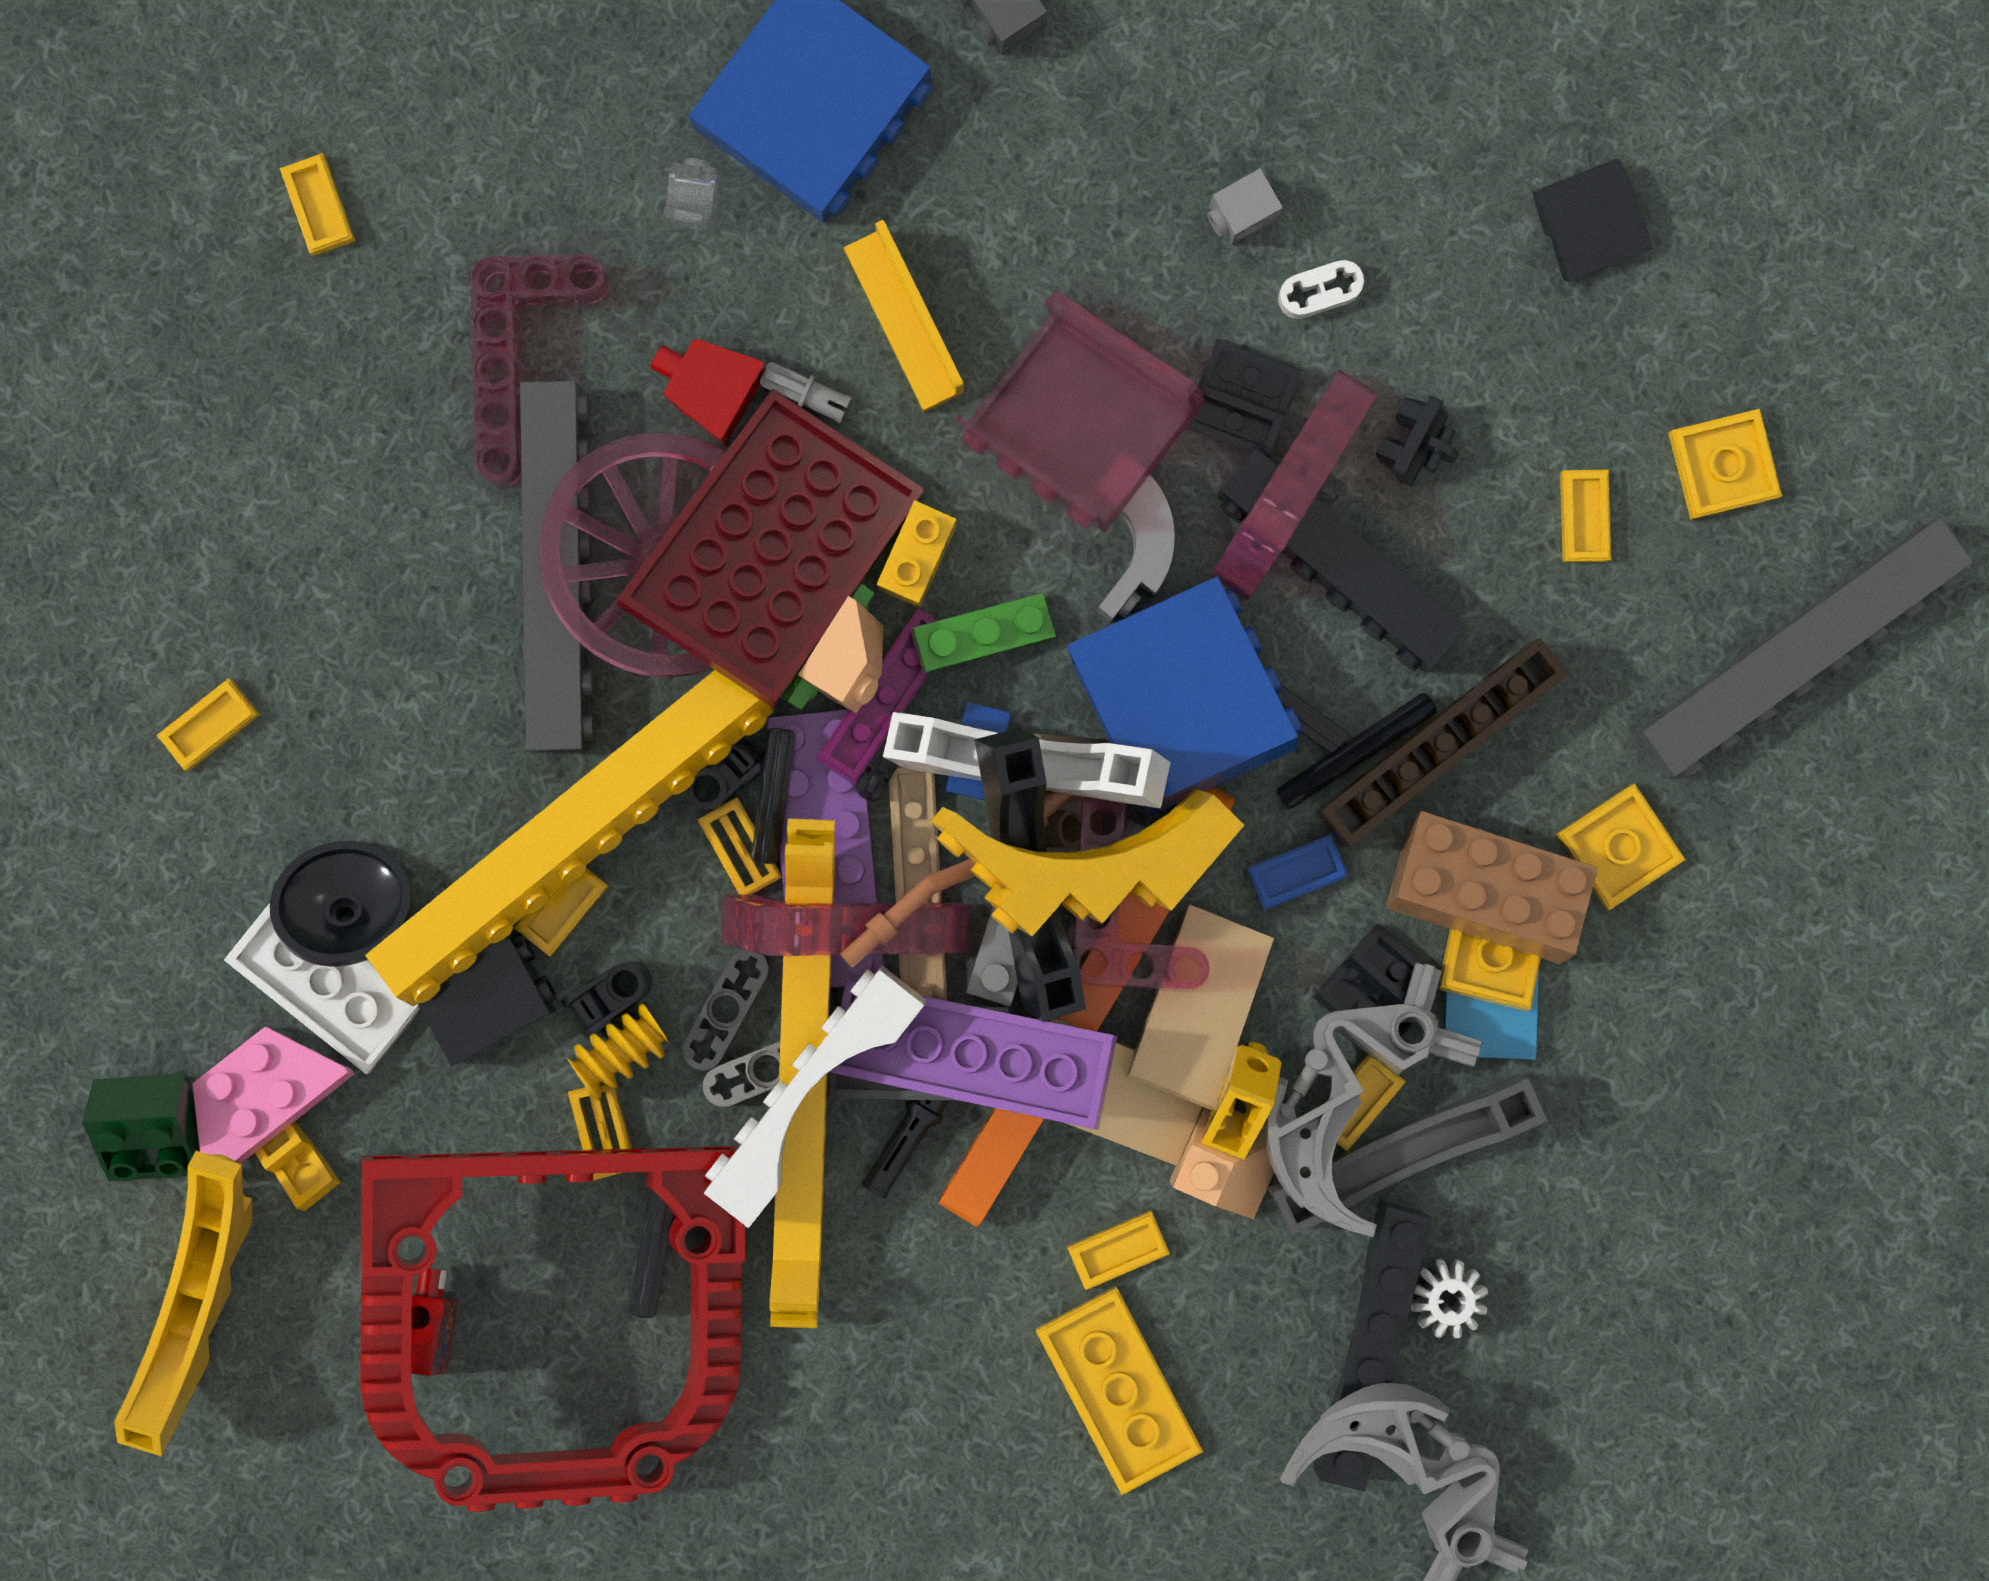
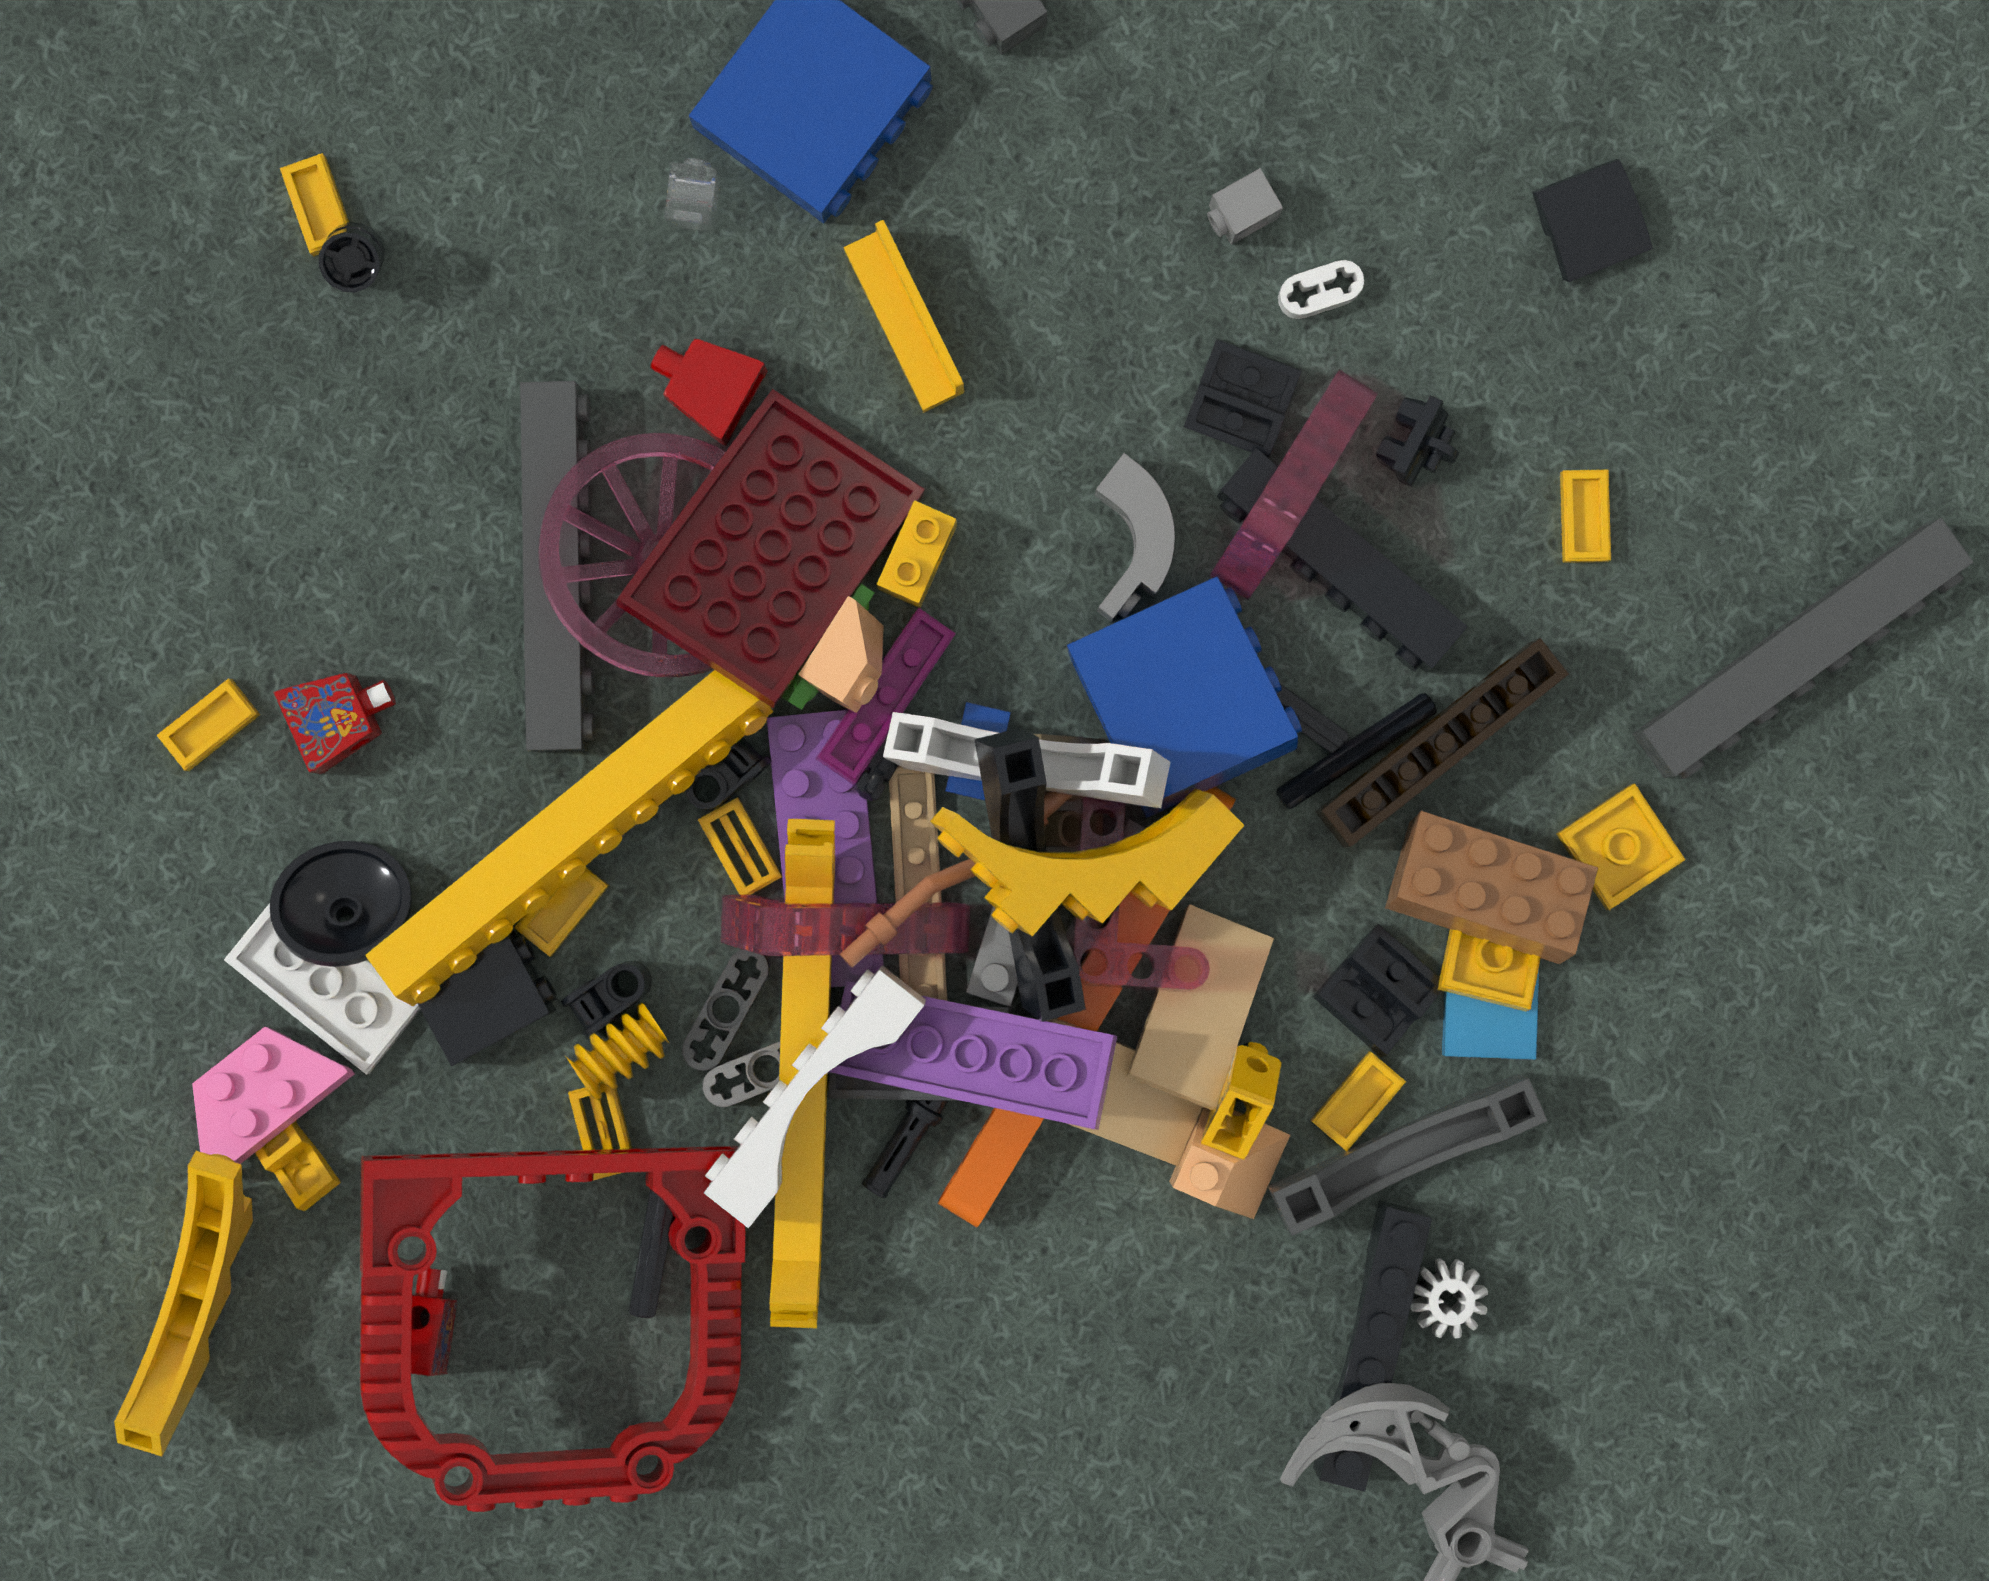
(142, 1126): dark green slope -> none
(333, 717): none -> torso
(351, 257): none -> black wheel
(507, 347): clear pink beam -> none
(773, 795): black axle -> none
(804, 391): light grey axle -> none
(983, 633): bright green plate -> none
(1083, 414): clear pink panel -> none
(1118, 1250): yellow tile -> none
(1119, 1390): yellow tile -> none
(1297, 872): blue tile -> none
(1377, 1034): light grey piece -> none
(1725, 464): yellow tile -> none

